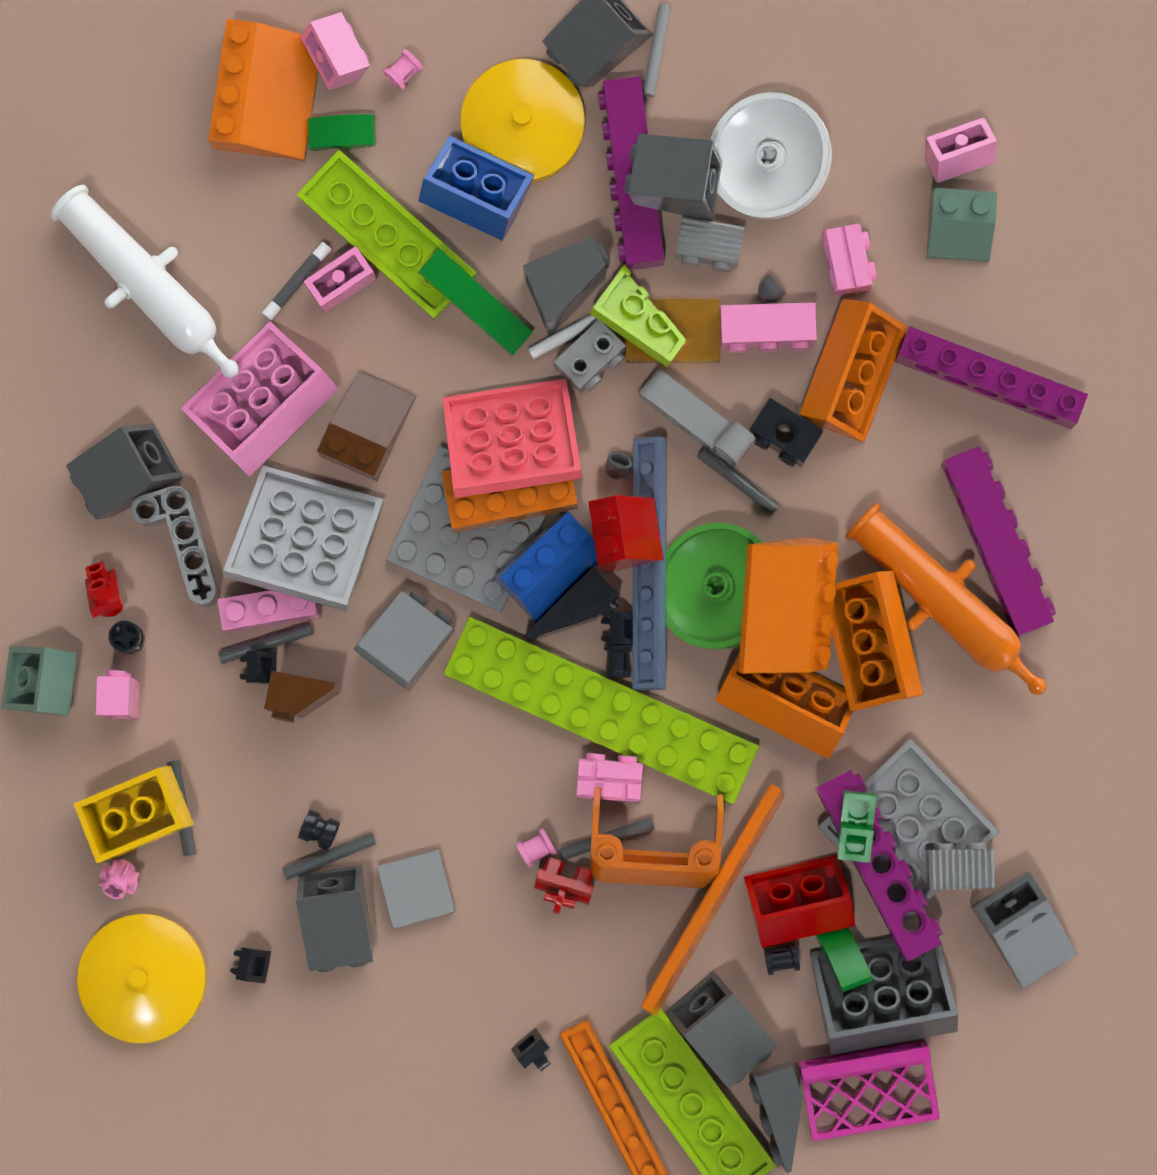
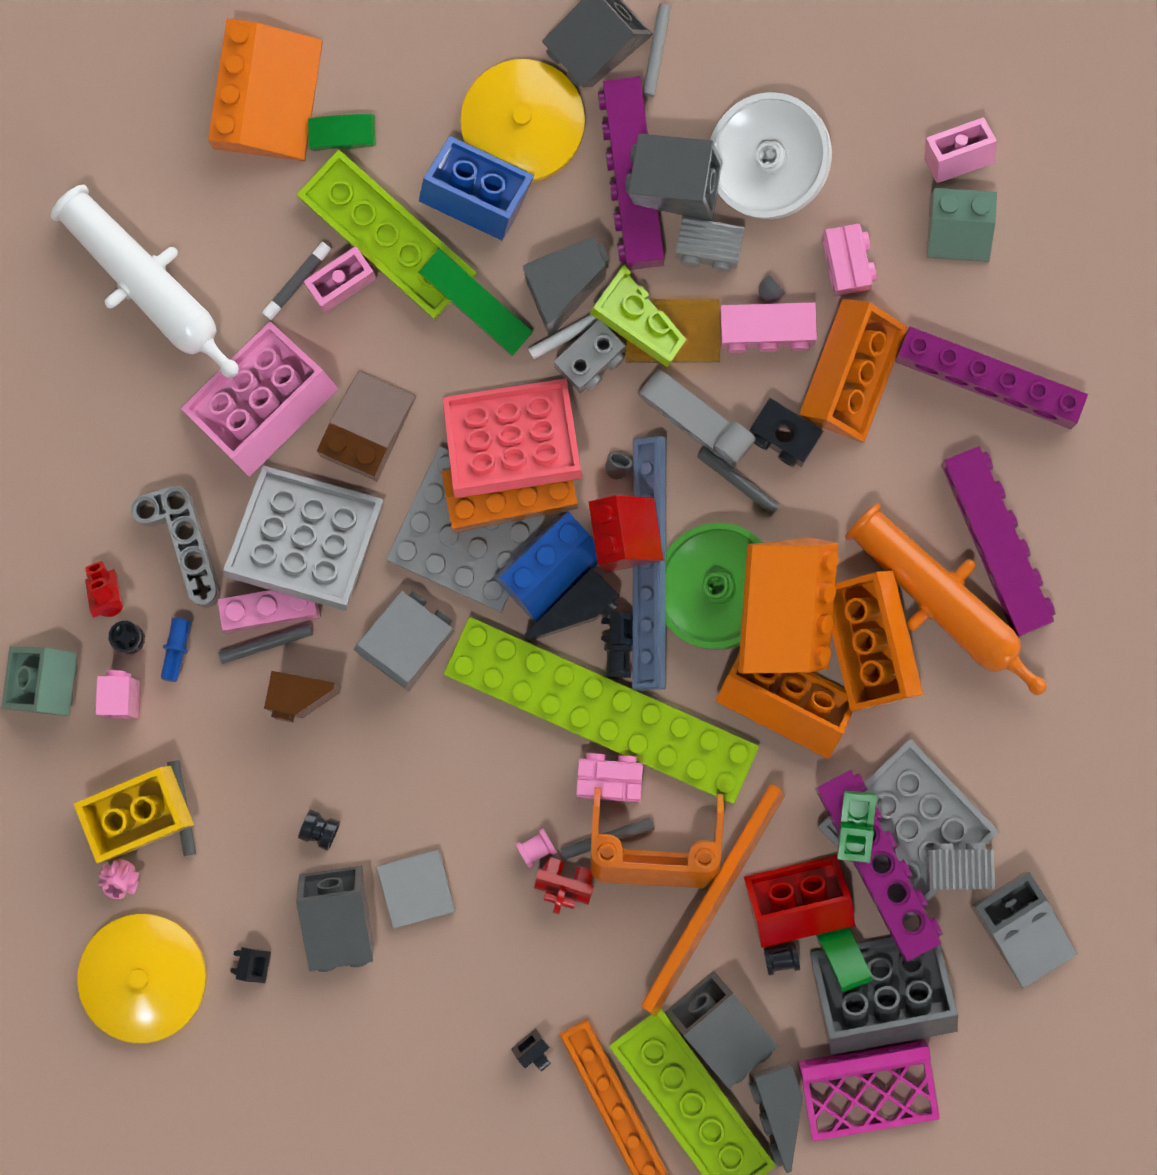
(123, 468): dark grey slope -> none
(175, 648): none -> blue axle
(258, 666): black tile -> none
(329, 856): dark grey bar -> none
(335, 51): bright pink brick -> none
(403, 69): bright pink bush -> none

